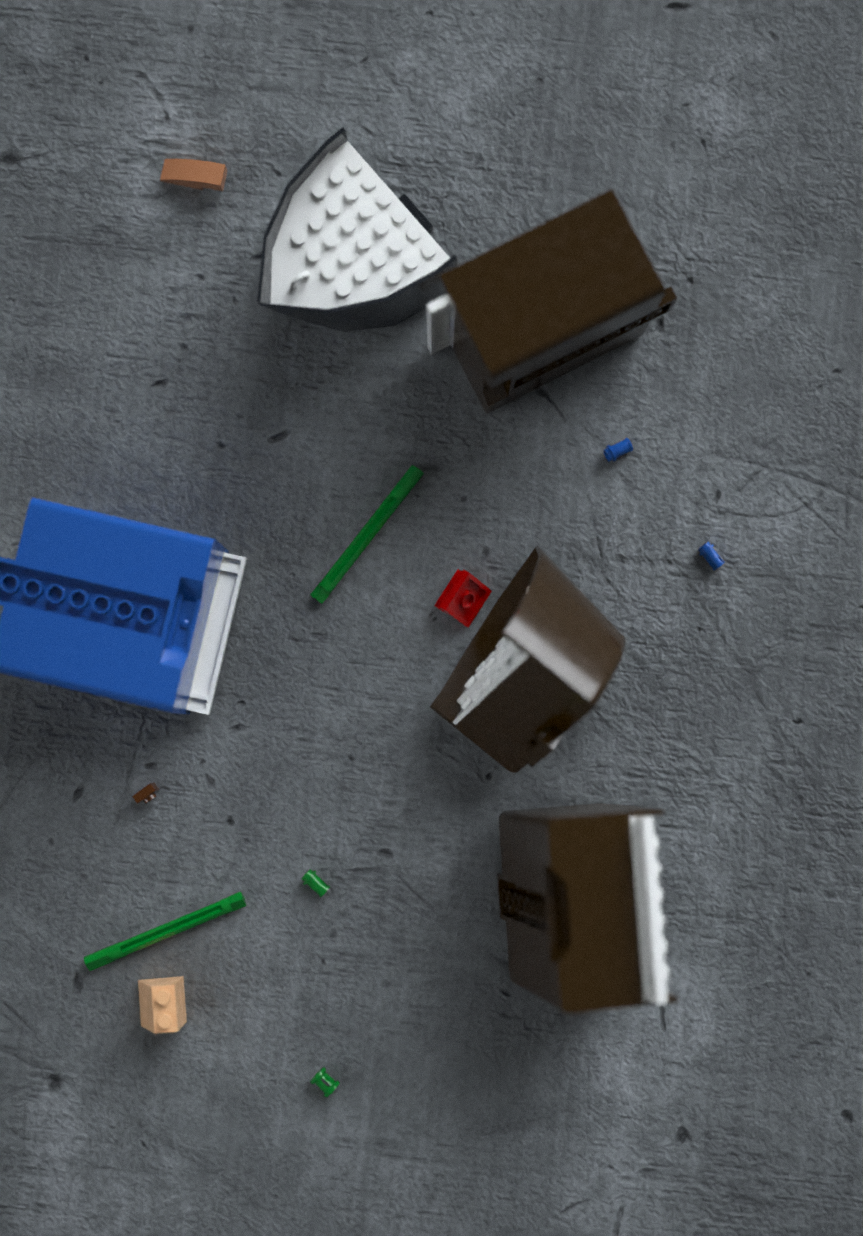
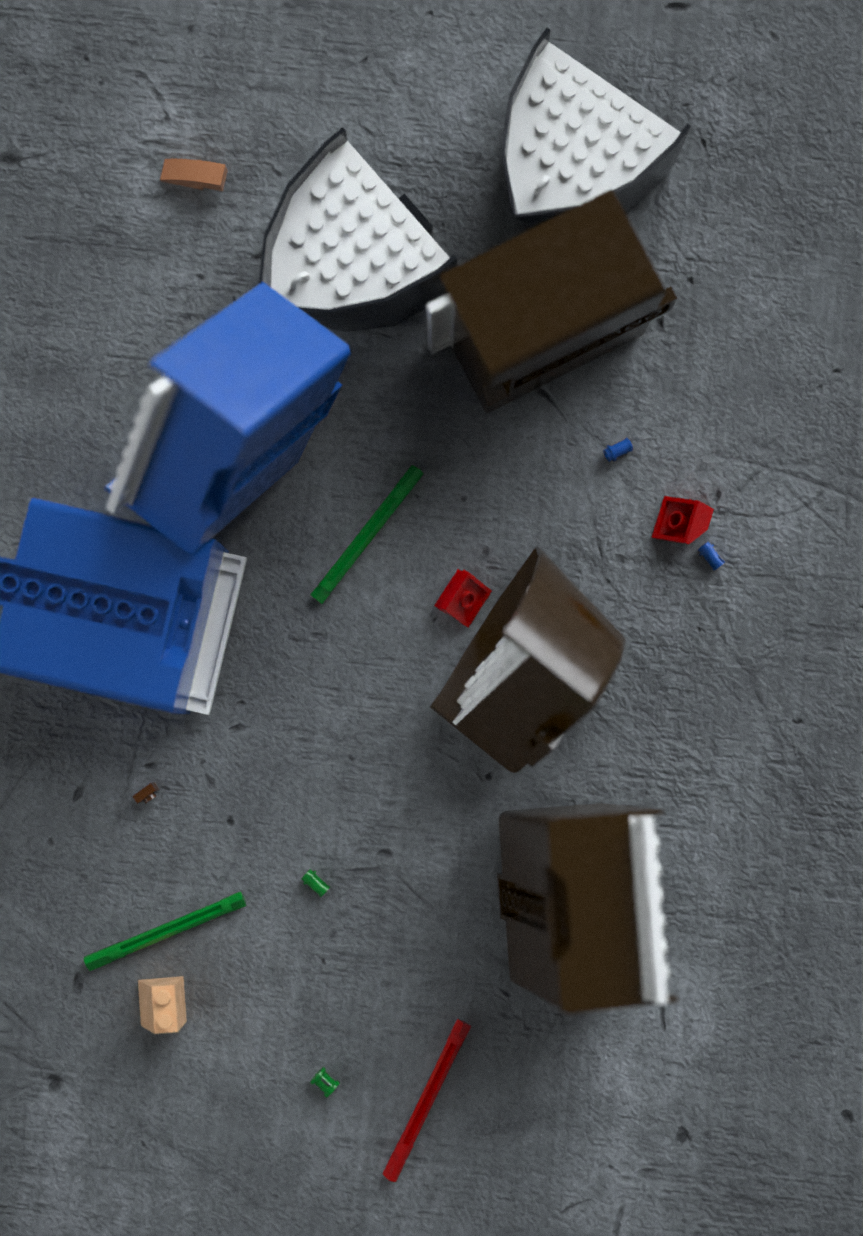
(227, 416): none -> blue piece
(426, 1101): none -> red piece
(577, 138): none -> white piece
(682, 520): none -> red slope

